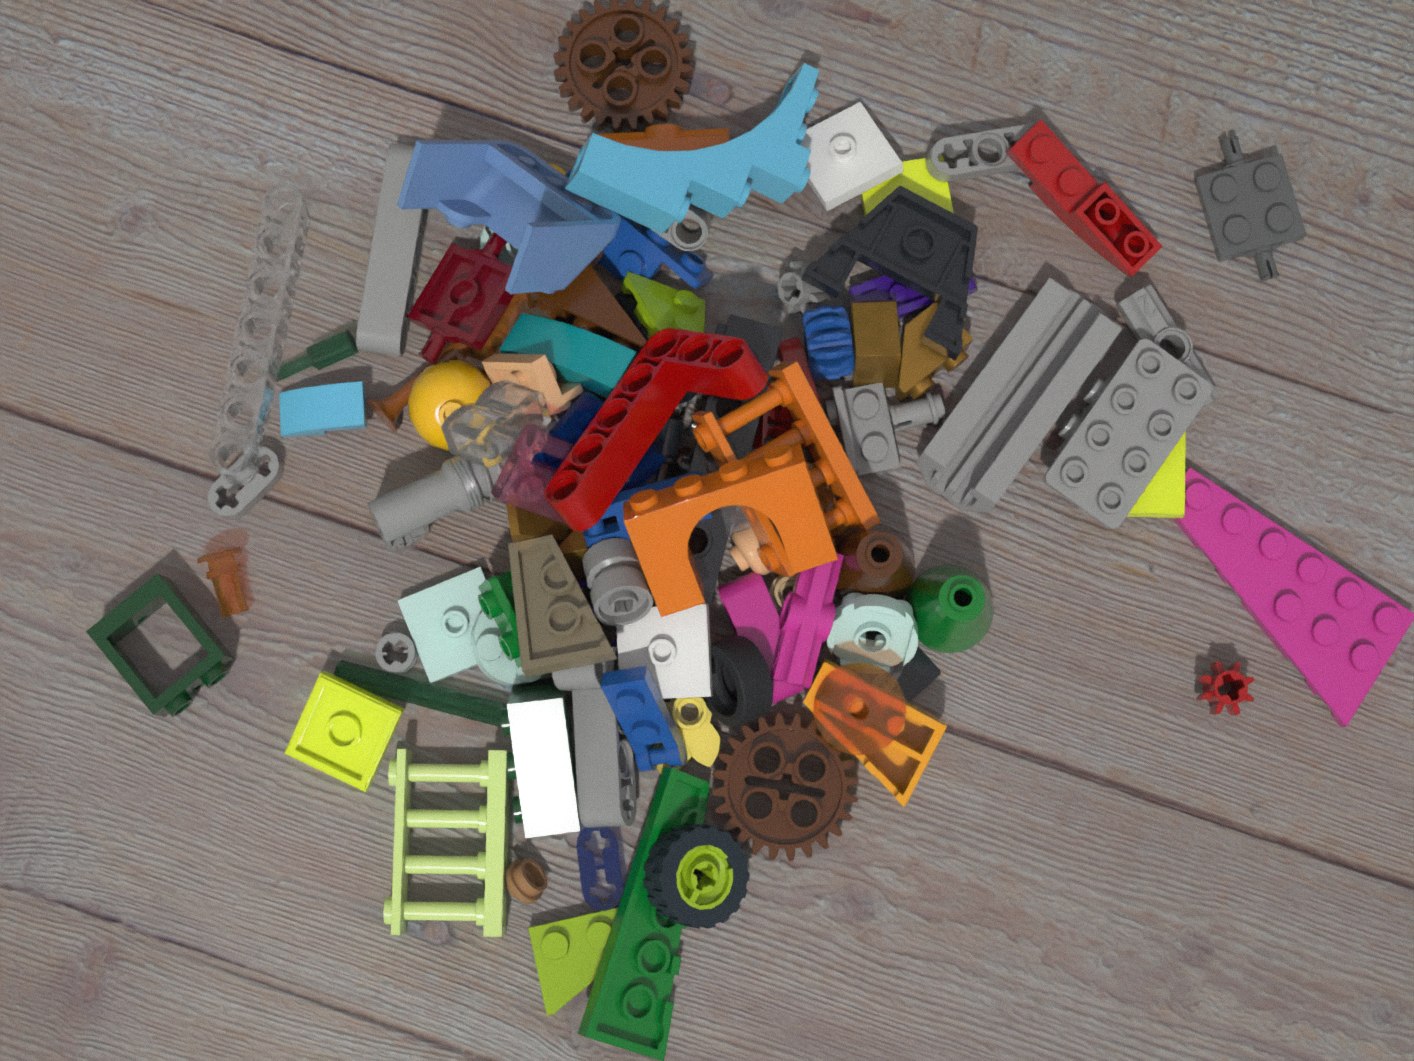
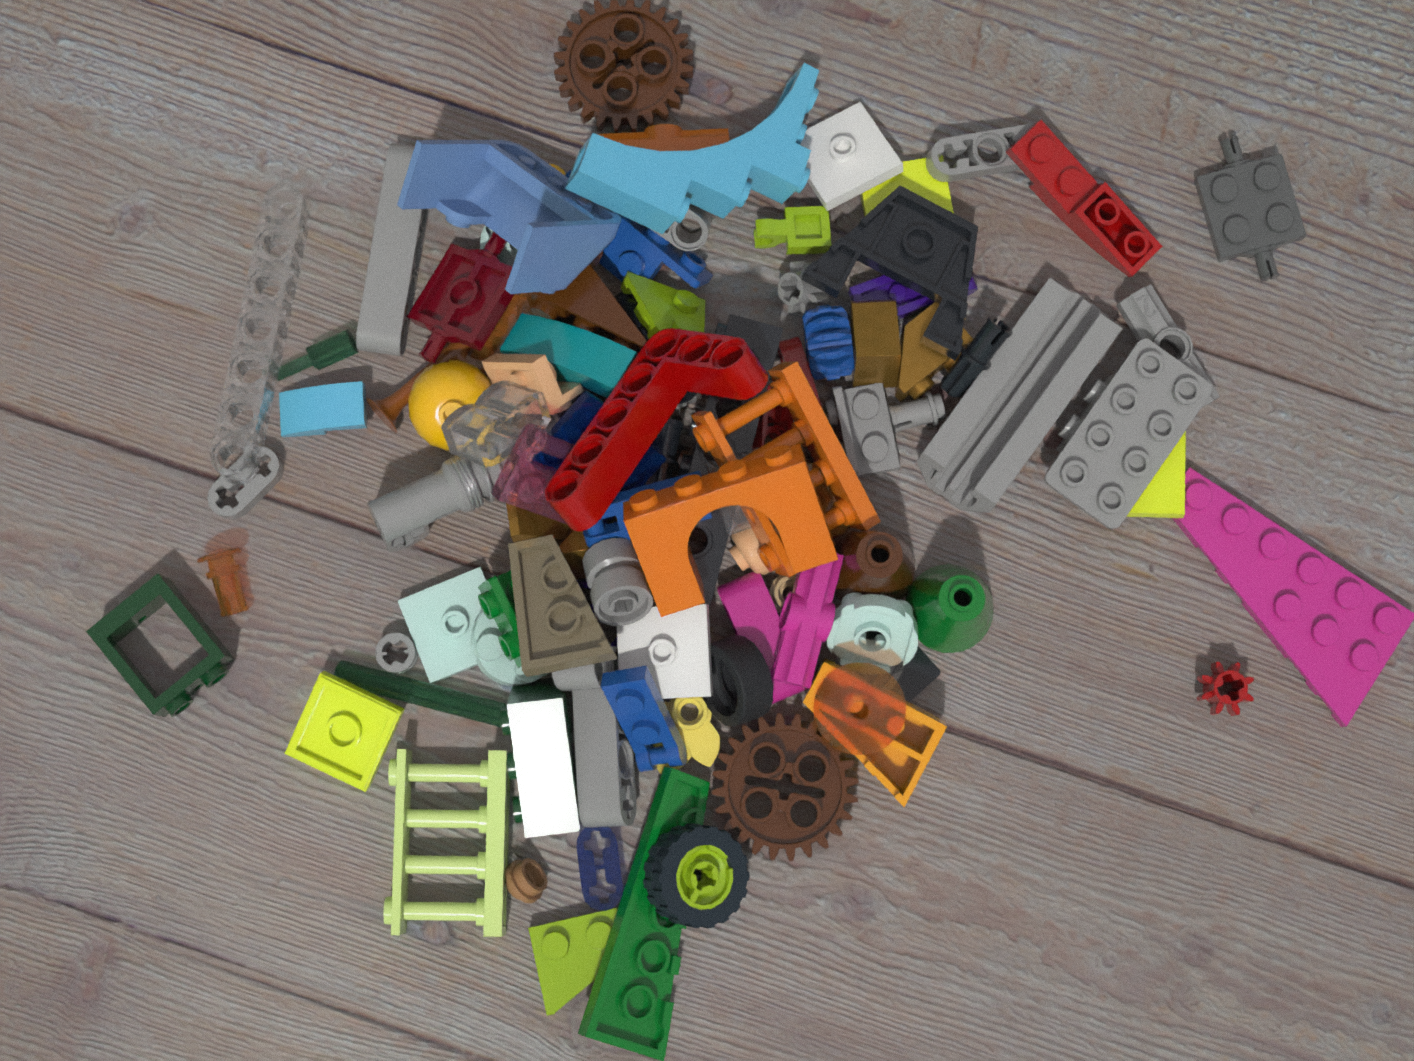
(802, 229): none -> lime plate
(975, 357): none -> black axle

